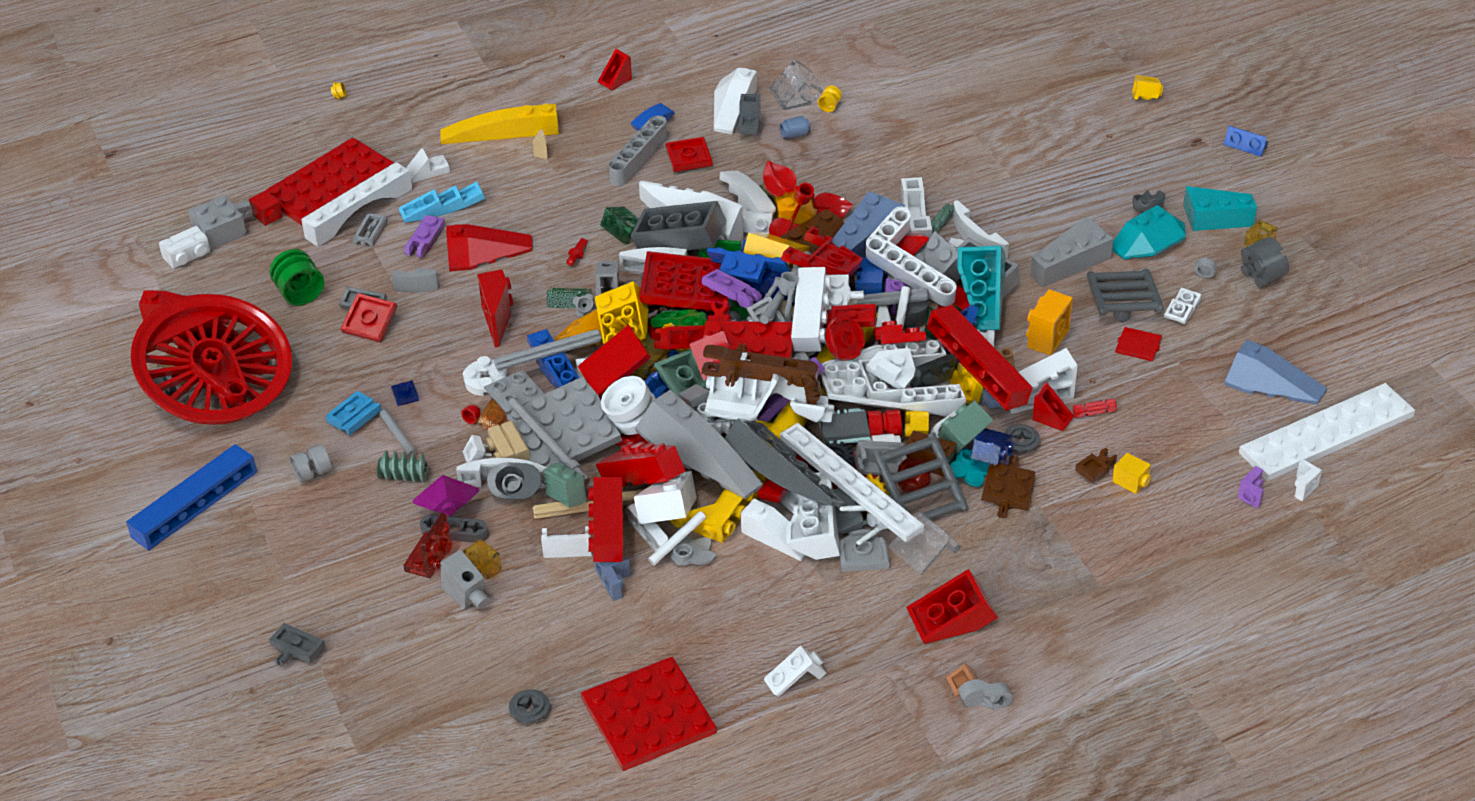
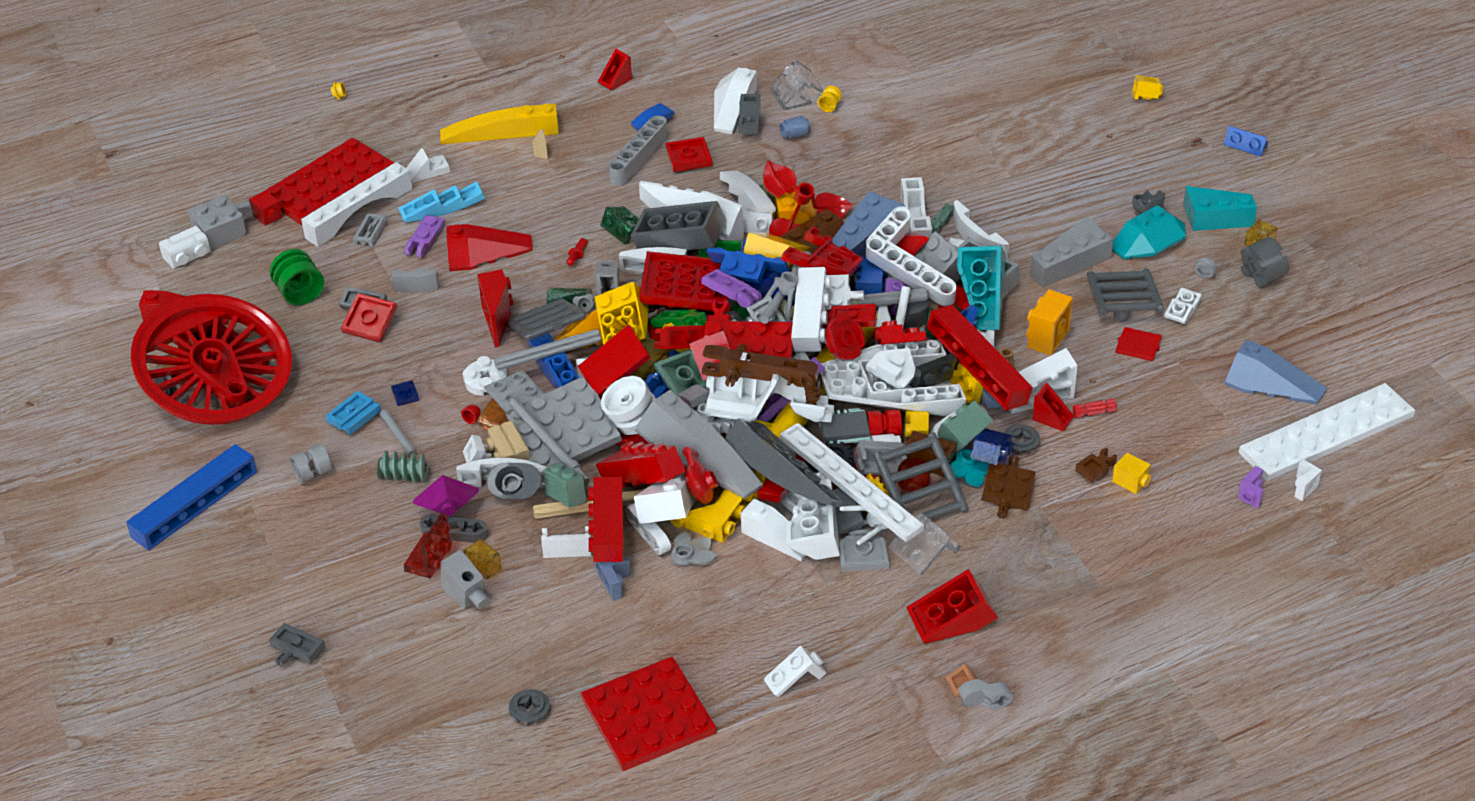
(546, 319): none -> dark grey bar
(676, 538): white bar -> none
(698, 479): none -> red animal

